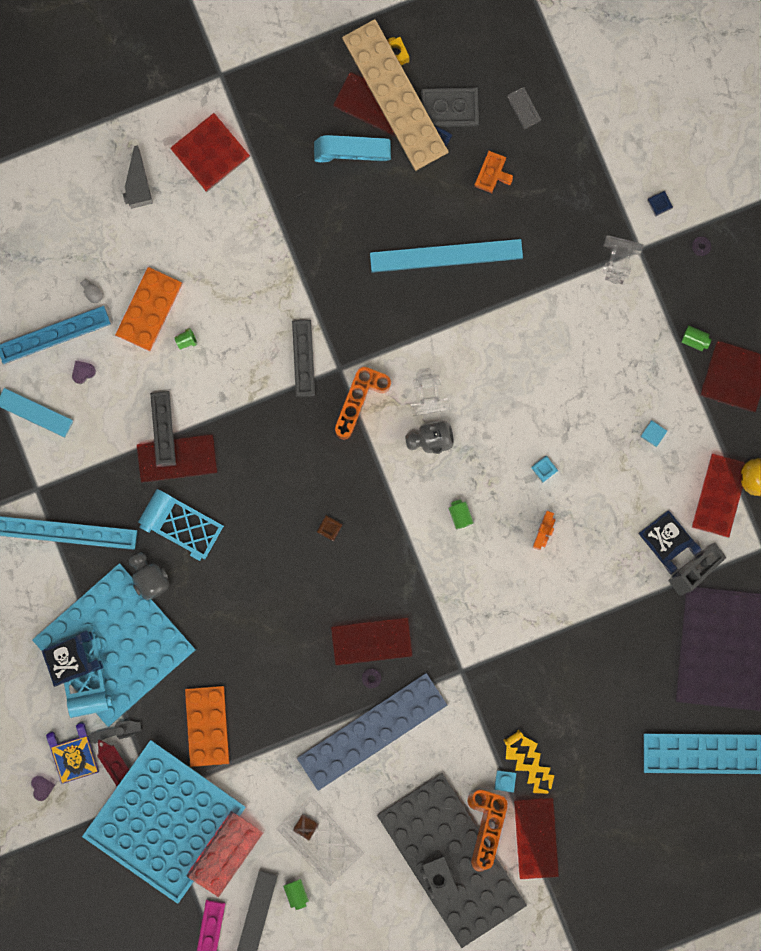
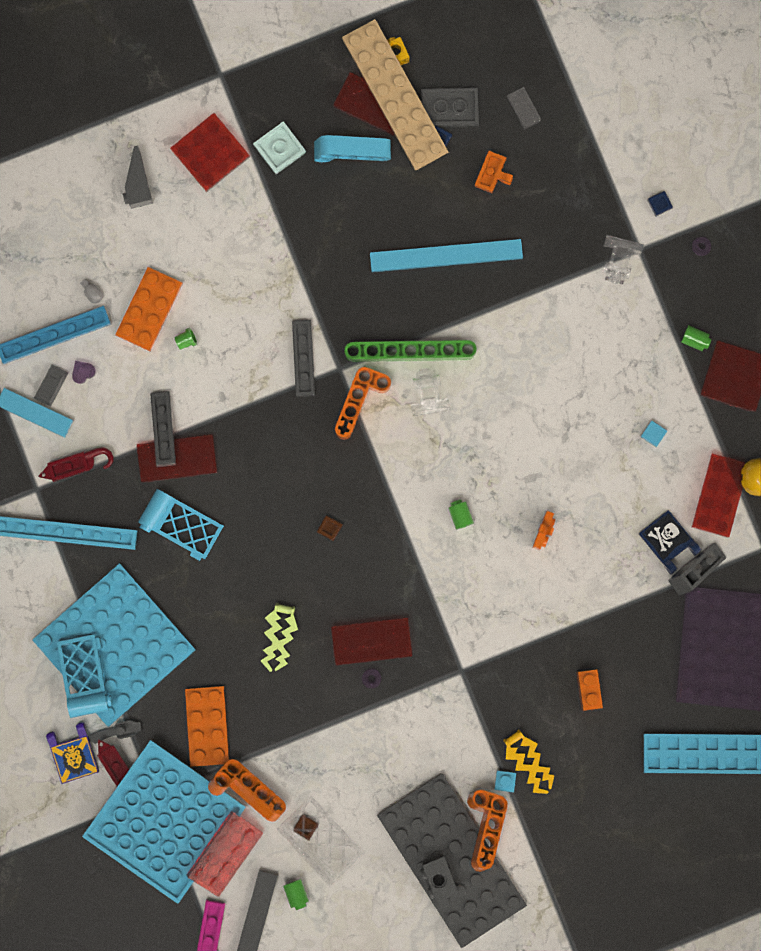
(42, 788): clear purple tile -> none
(51, 385): none -> dark grey tile
(69, 659): flag -> none
(75, 464): none -> dark red plate
(149, 579): dark grey piece -> none
(270, 811): none -> orange beam
(276, 644): none -> yellowish green piece
(279, 148): none -> light aqua plate
(372, 732): sand blue plate -> none
(419, 346): none -> bright green beam
(432, 437): dark grey piece -> none
(536, 838): clear red plate -> none
(544, 469): medium azure tile -> none
(589, 690): none -> orange brick

